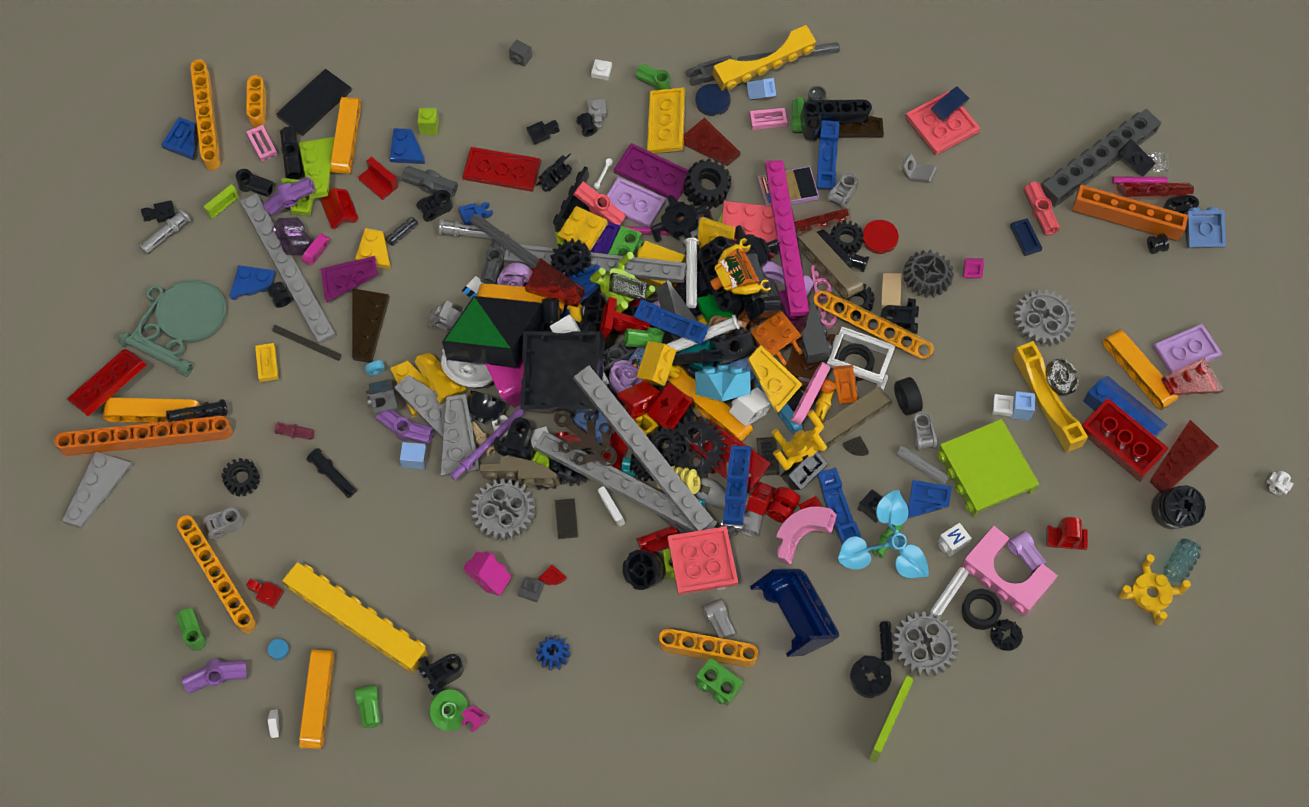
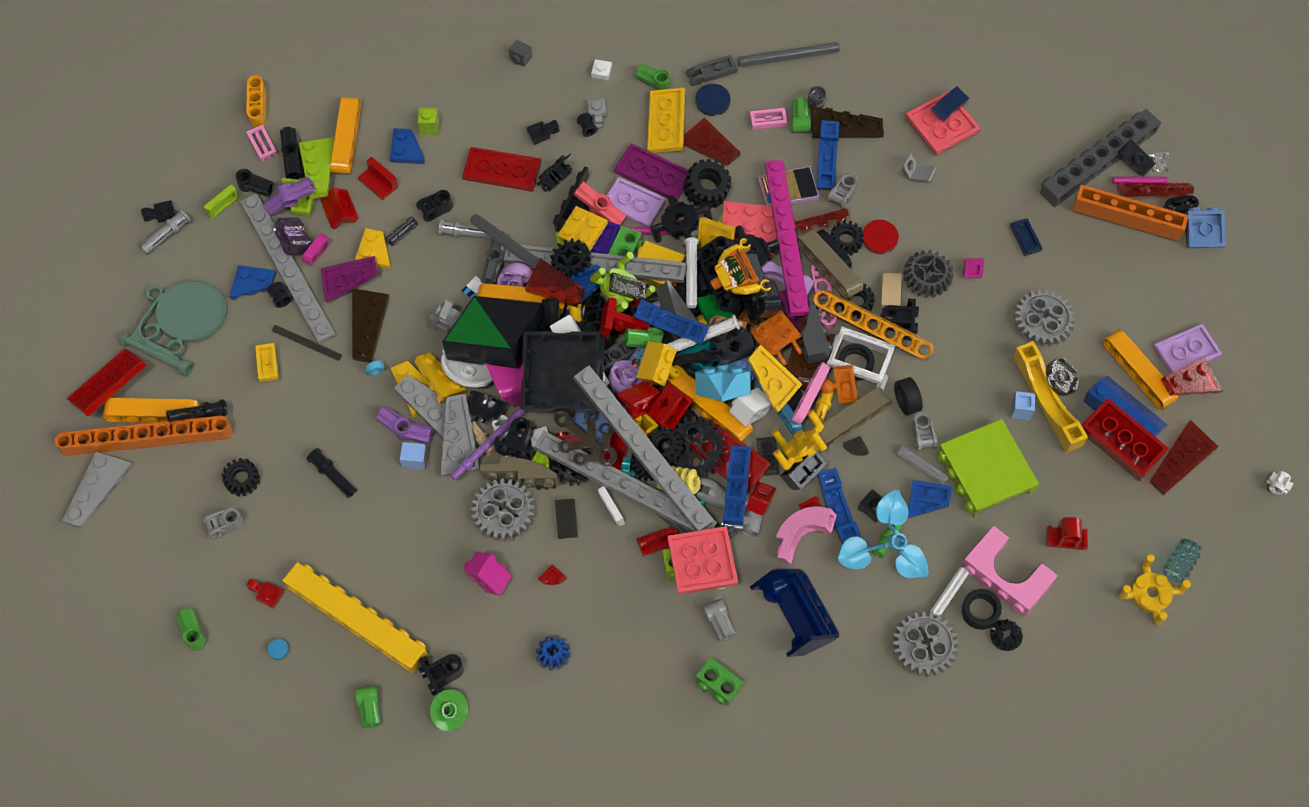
(181, 138): blue wing -> none
(205, 115): light orange beam -> none
(222, 580): light orange beam -> none
(225, 671): medium lavender piece -> none
(273, 723): white tile -> none
(294, 431): clear pink axle -> none
(314, 102): black tile -> none
(316, 699): light orange beam -> none
(381, 396): flat silver brick -> none
(429, 180): dark grey piece -> none
(468, 211): blue plate -> none
(475, 716): dark pink tile -> none
(531, 589): dark grey tile -> none
(609, 162): white hinge -> none
(642, 569): black cylinder -> none
(718, 645): light orange beam -> none
(733, 72): yellow arch -> none
(761, 88): light blue panel -> none
(783, 505): red wheel -> none
(856, 112): black beam -> none
(858, 261): black bush -> none
(870, 665): black plate -> none
(886, 641): black axle -> none
(891, 719): lime tile -> none
(954, 540): white brick -> none
(1003, 405): white plate -> none
(1023, 546): lavender piece -> none
(1044, 216): coral piece -> none
(1158, 243): black wheel -> none
(1168, 507): black wheel -> none

